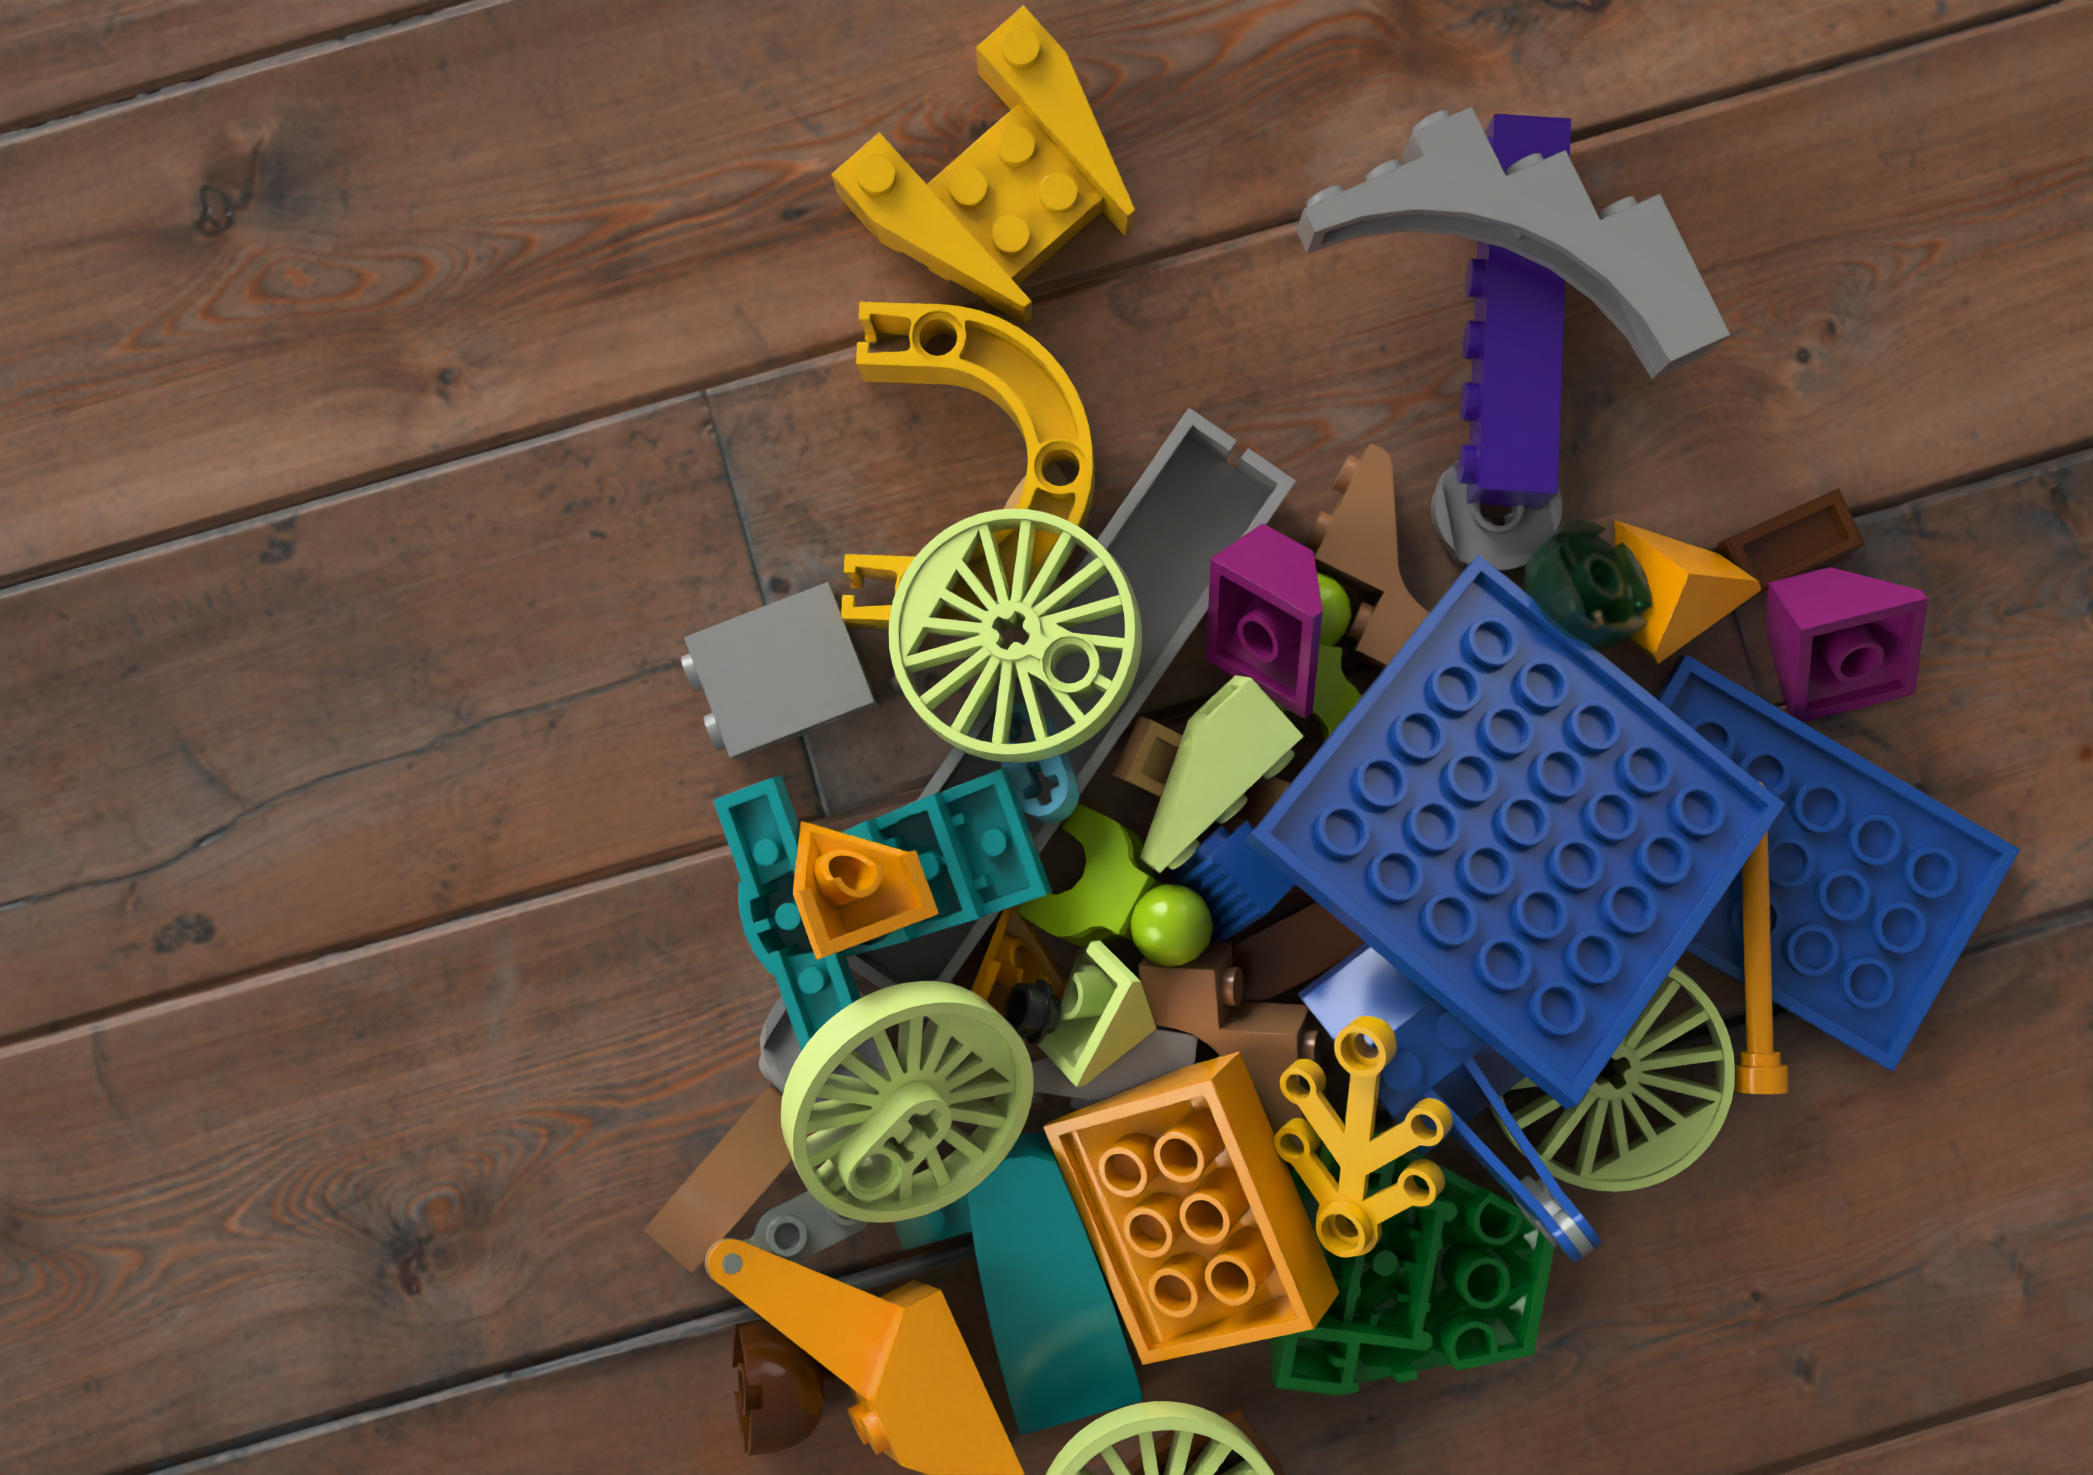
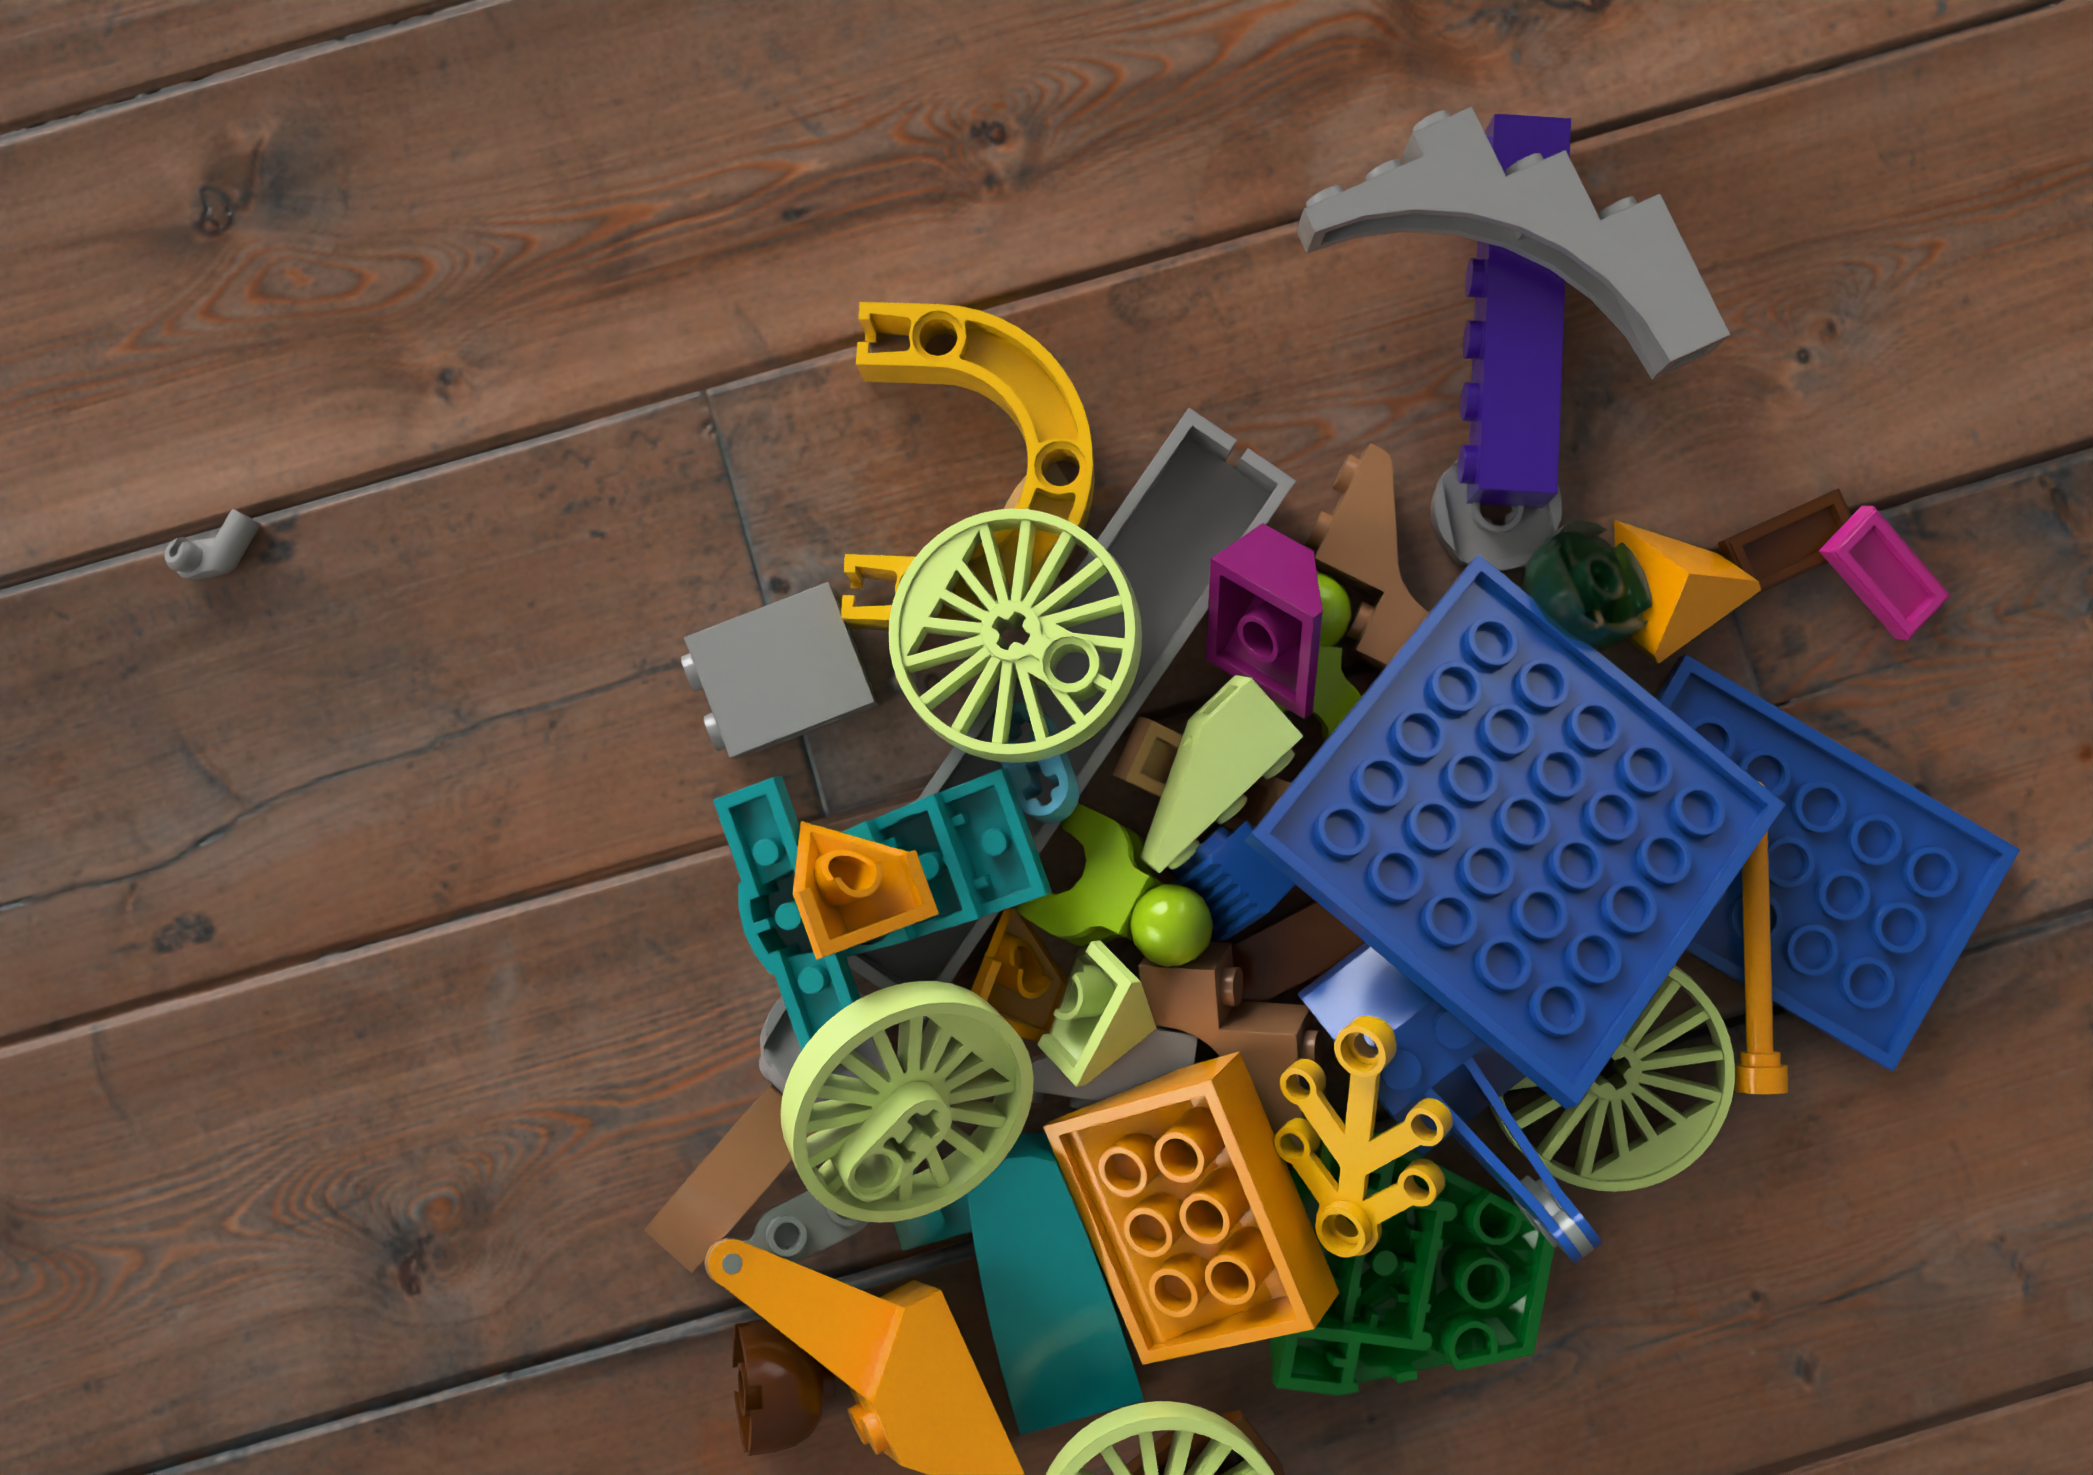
(213, 555): none -> light grey arm
(1009, 193): yellow wedge -> none
(1032, 1010): black plate -> none
(1843, 641): magenta slope -> none
(1884, 573): none -> dark pink tile

